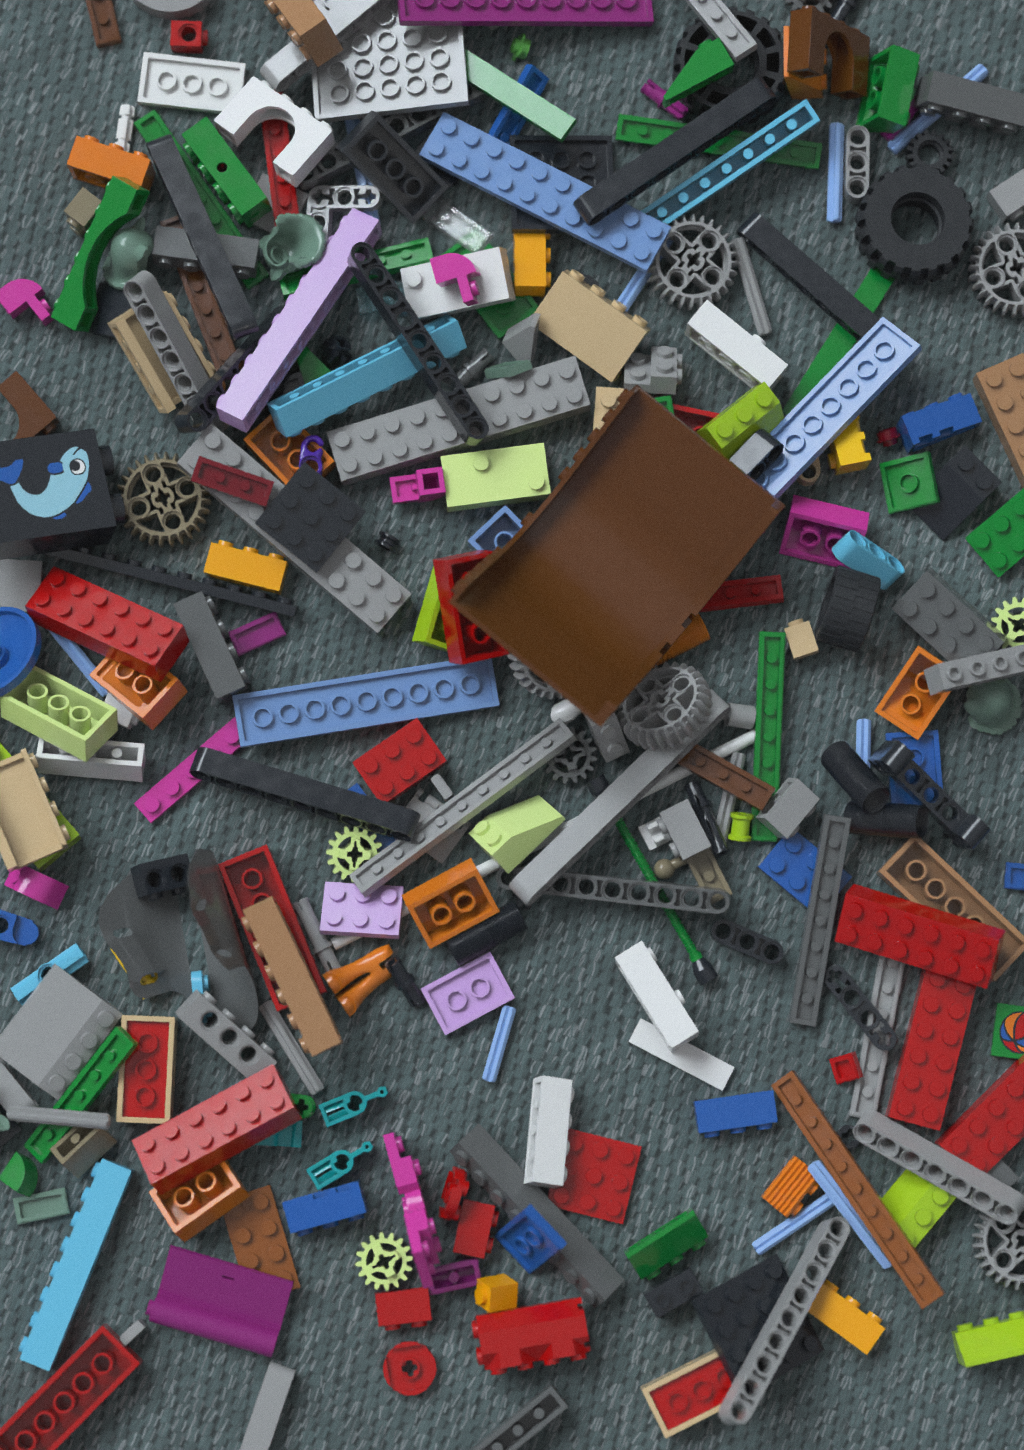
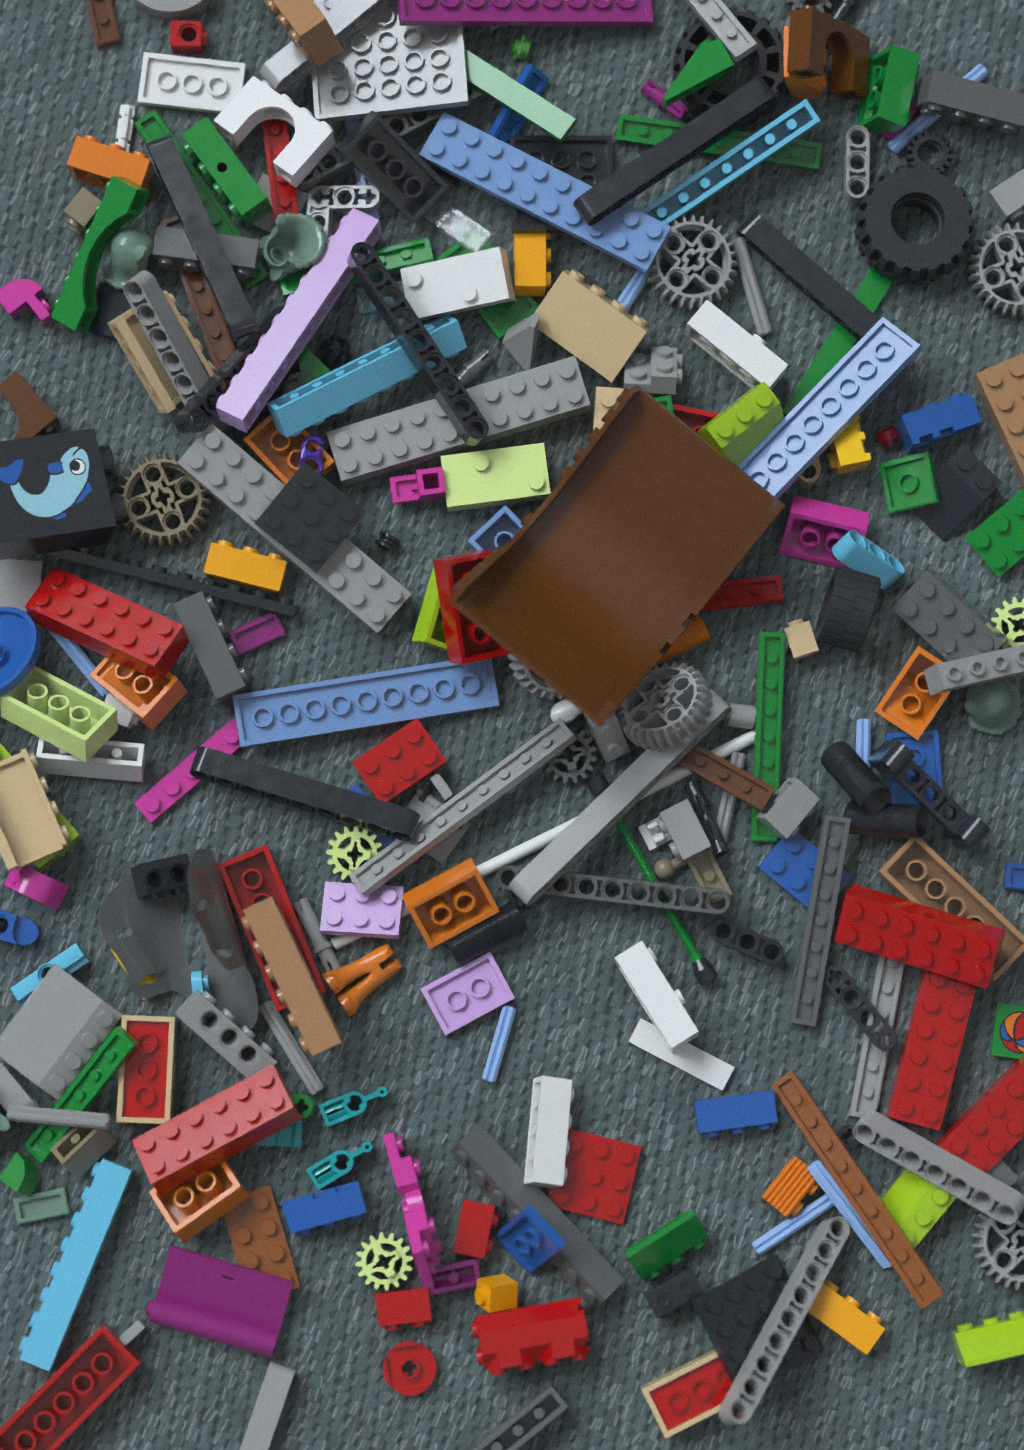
(232, 481): dark red plate -> none
(404, 981): black pin -> none
(454, 1188): red plate -> none
(456, 268): dark pink brick -> none
(508, 369): sand green tile -> none
(516, 831): yellowish green slope -> none
(740, 826): lime bush -> none
(757, 453): beam -> none
(835, 172): light blue axle -> none
(846, 1067): red tile -> none

